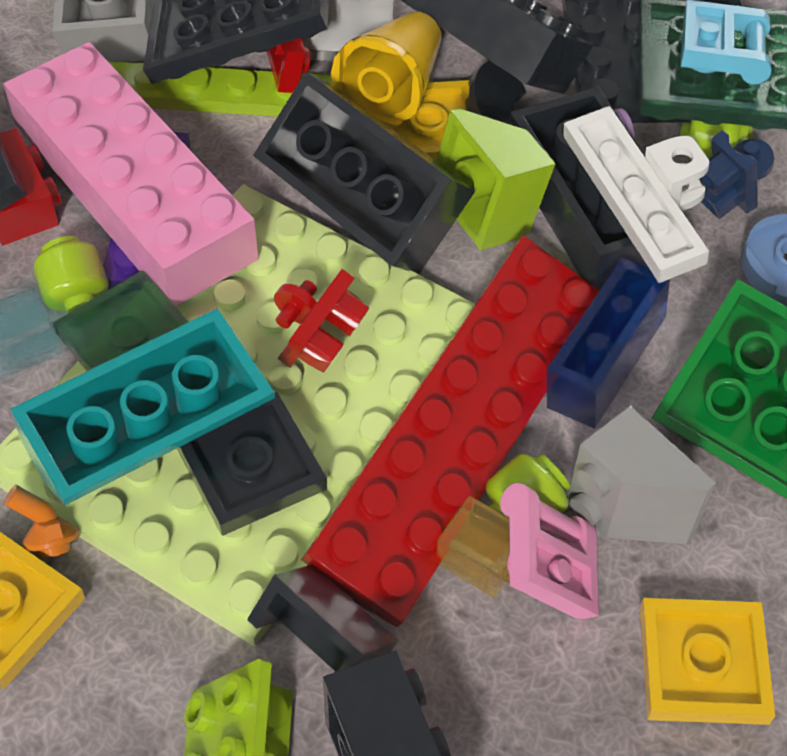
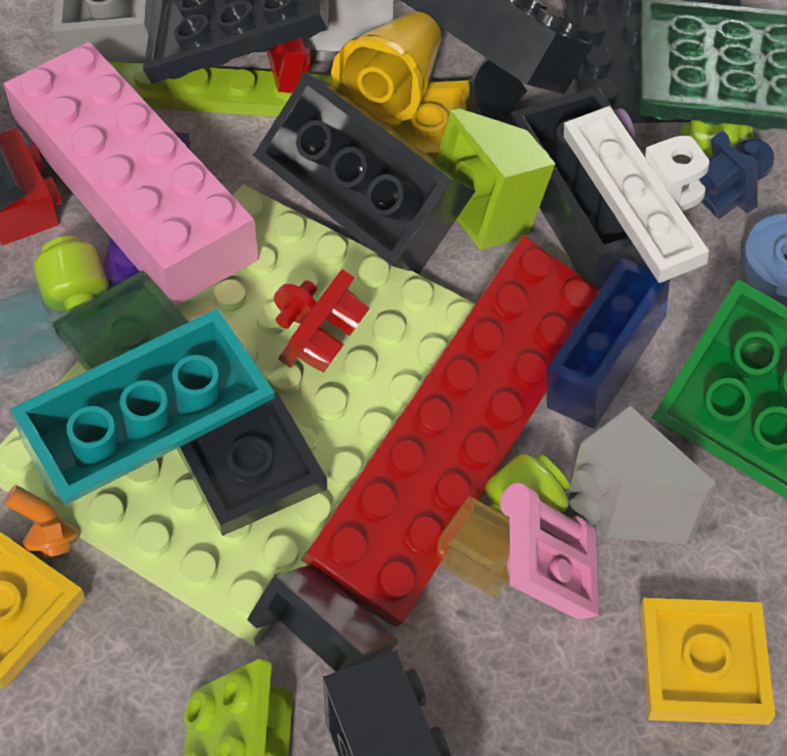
(710, 40): medium azure plate -> none

